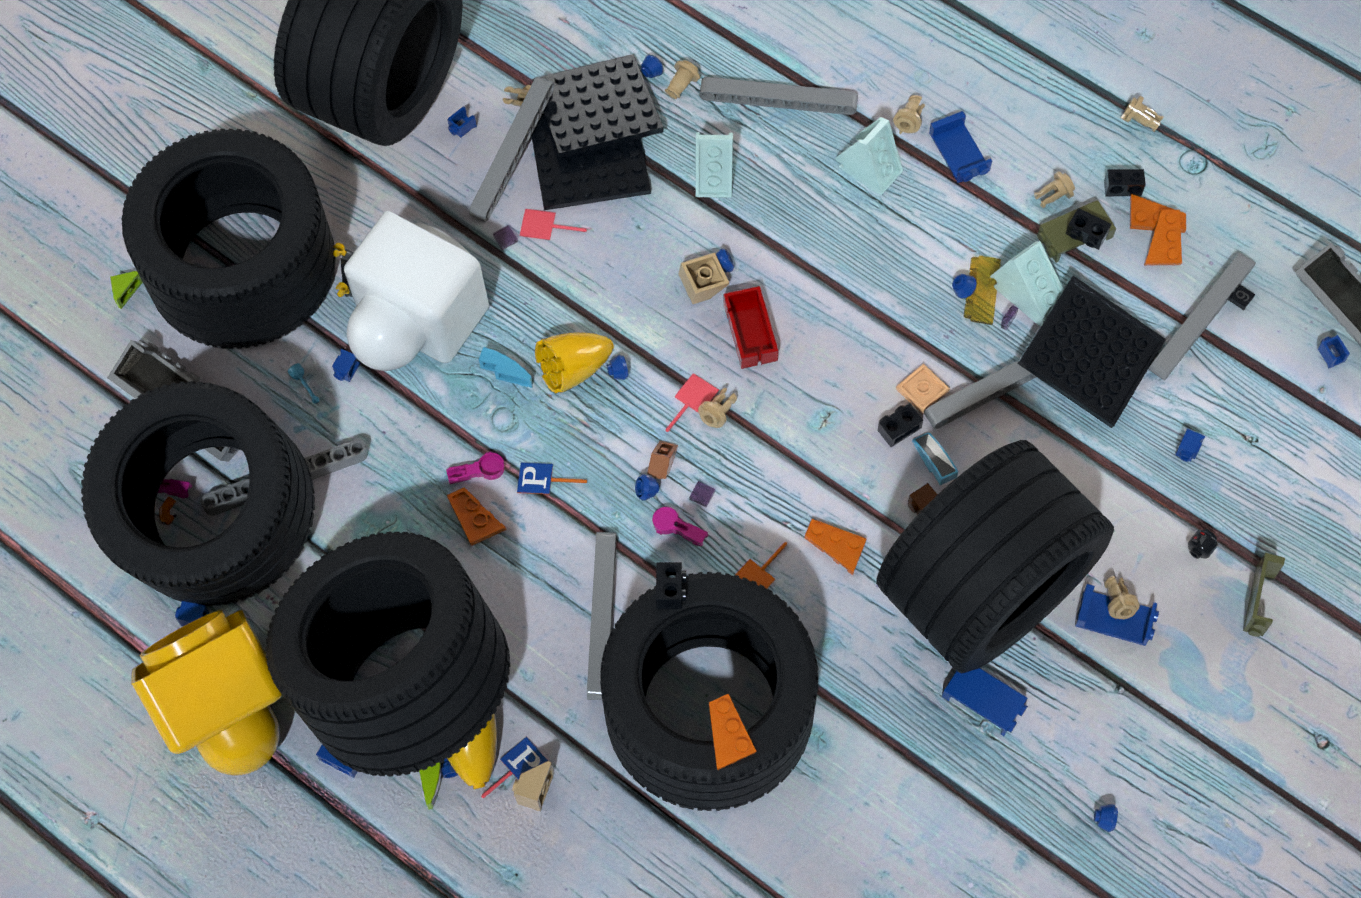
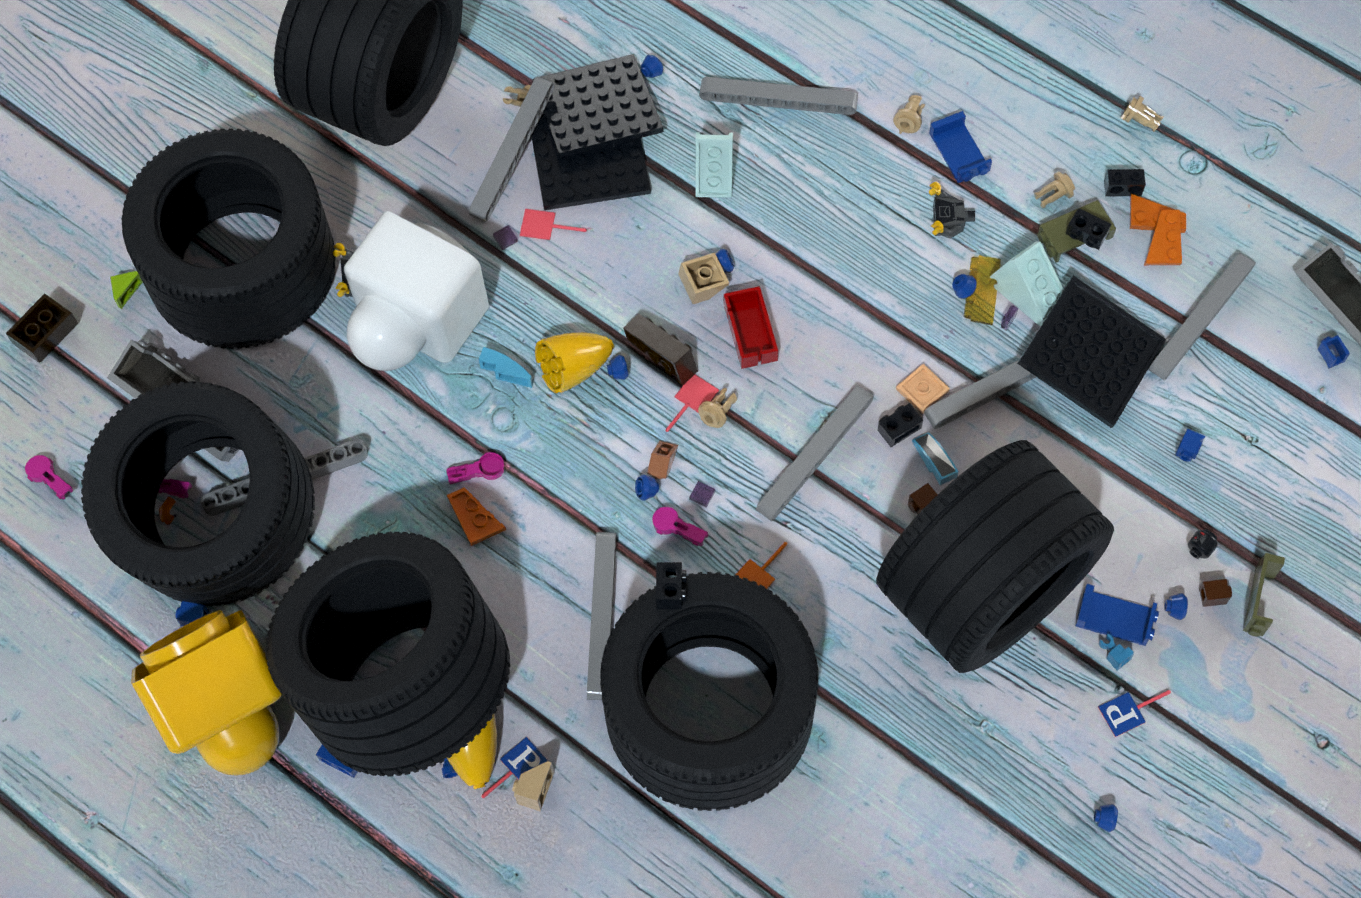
(38, 466): none -> dark pink piece
(41, 328): none -> dark brown brick
(297, 372): medium azure hinge -> none
(345, 366): blue window -> none
(431, 783): lime slope -> none
(460, 123): blue window -> none
(537, 478): blue piece -> none
(662, 348): none -> dark brown wedge
(685, 74): tan piece -> none
(729, 733): orange wing -> none
(814, 453): none -> light grey beam
(839, 544): orange wing -> none
(873, 157): light aqua ladder -> none
(948, 213): none -> torso
(987, 697): blue panel -> none
(1118, 655): none -> dark azure piece
(1122, 603): tan piece -> none
(1124, 714): none -> blue piece
(1177, 606): none -> blue cone
(1215, 592): none -> reddish brown brick
(1241, 297): black tile -> none

